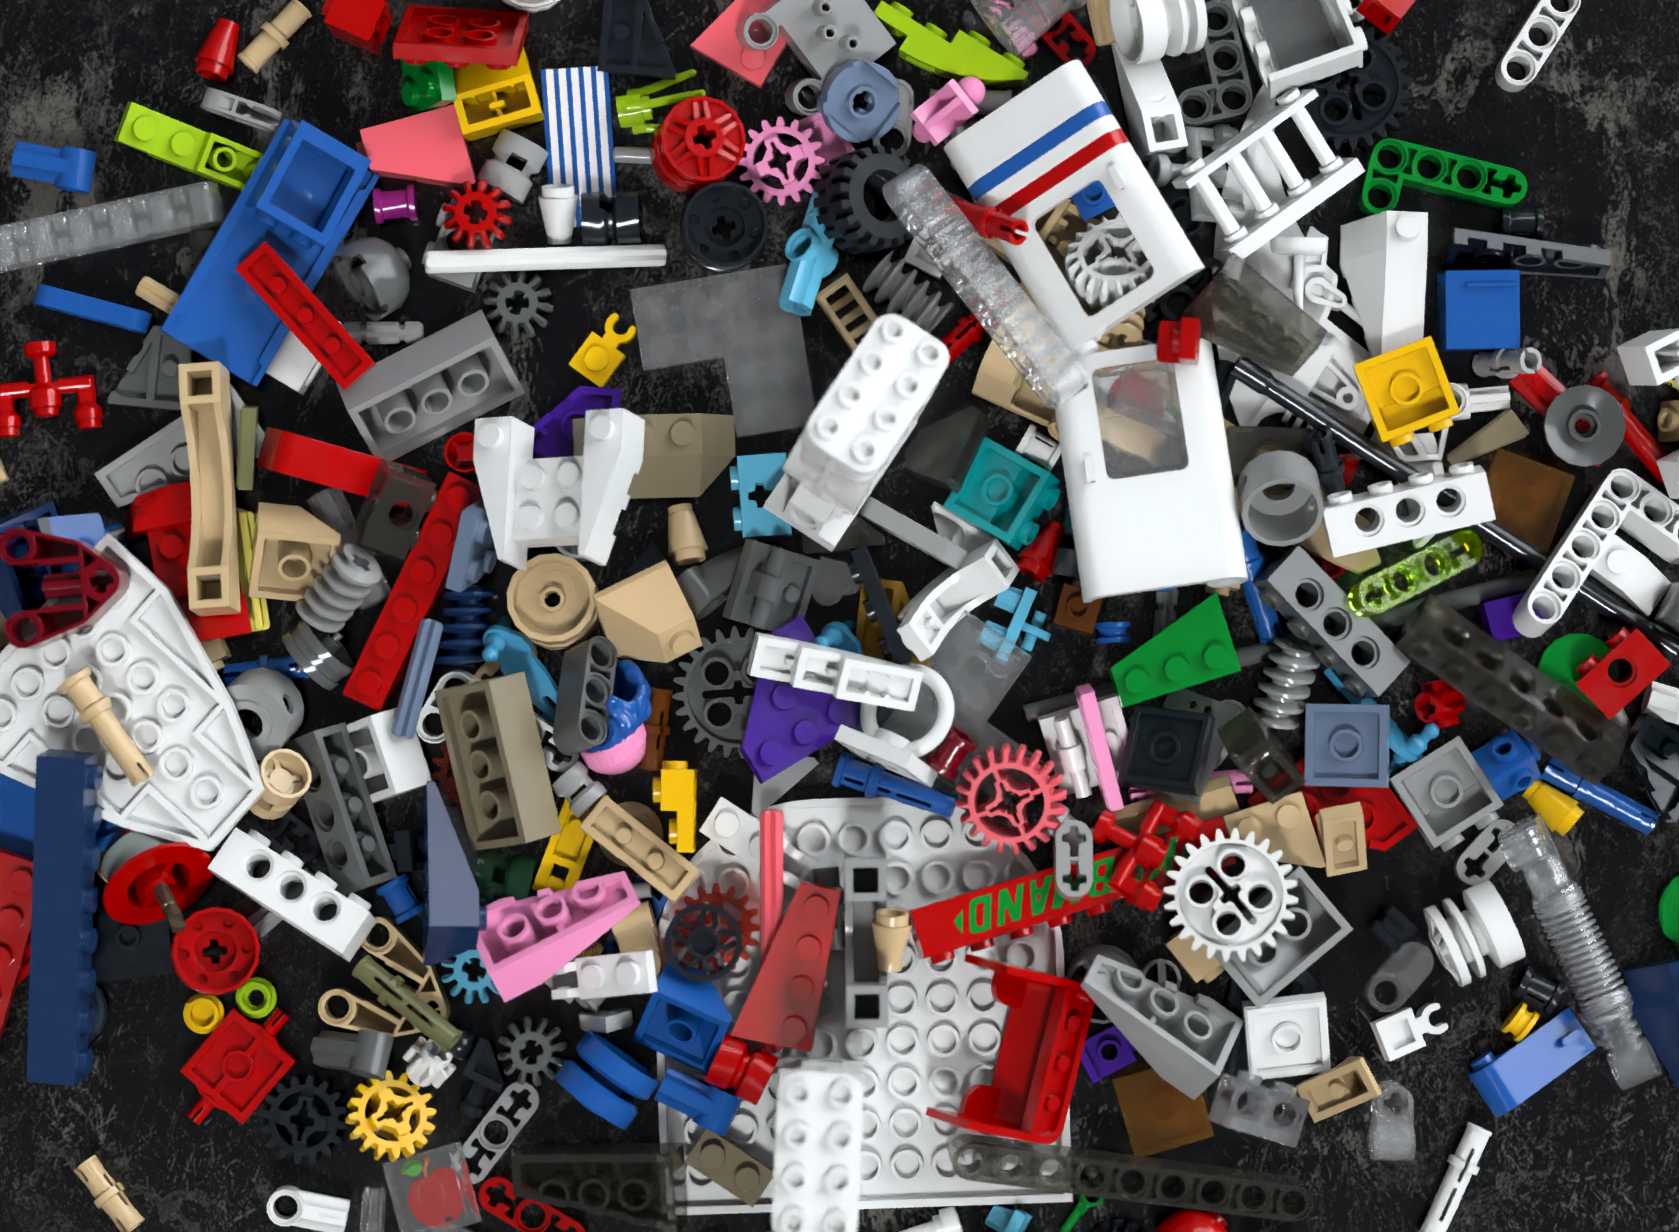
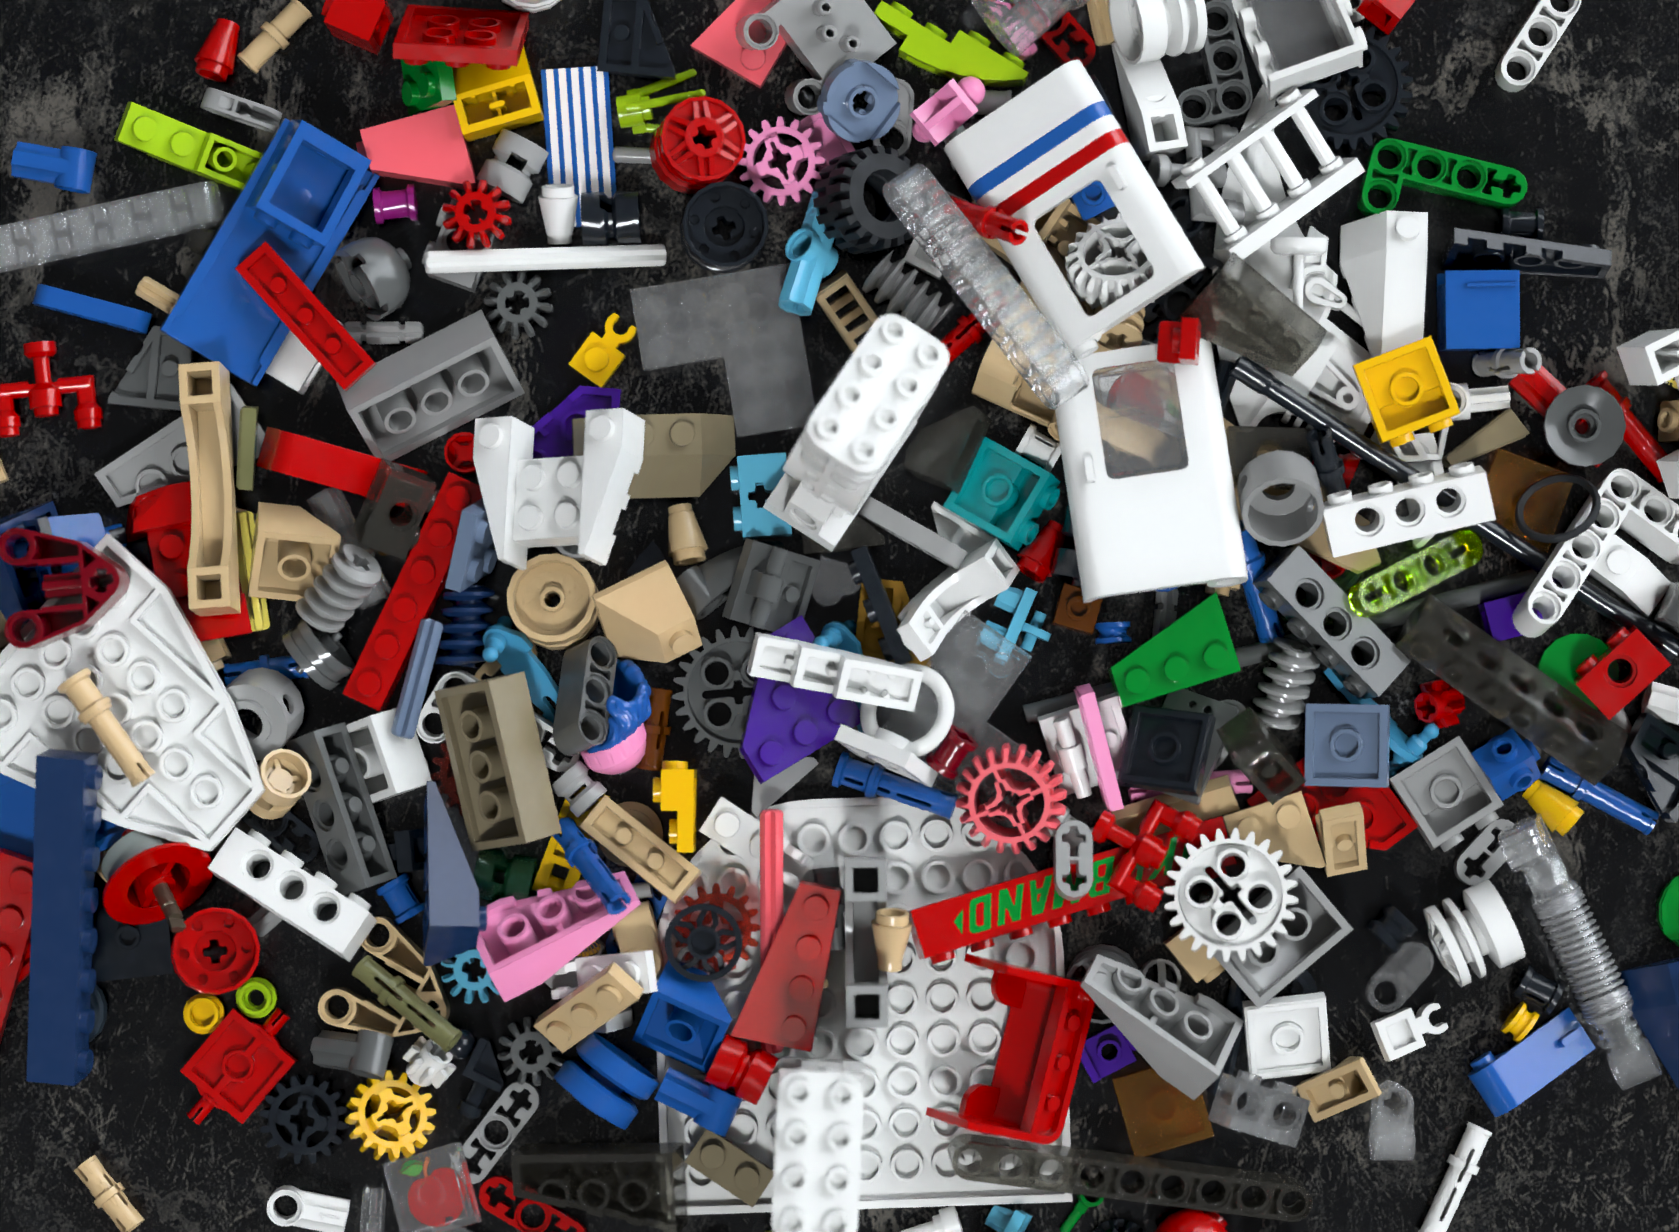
(583, 855): none -> blue pin
(588, 1007): none -> tan plate
(1526, 530): none -> black tyre

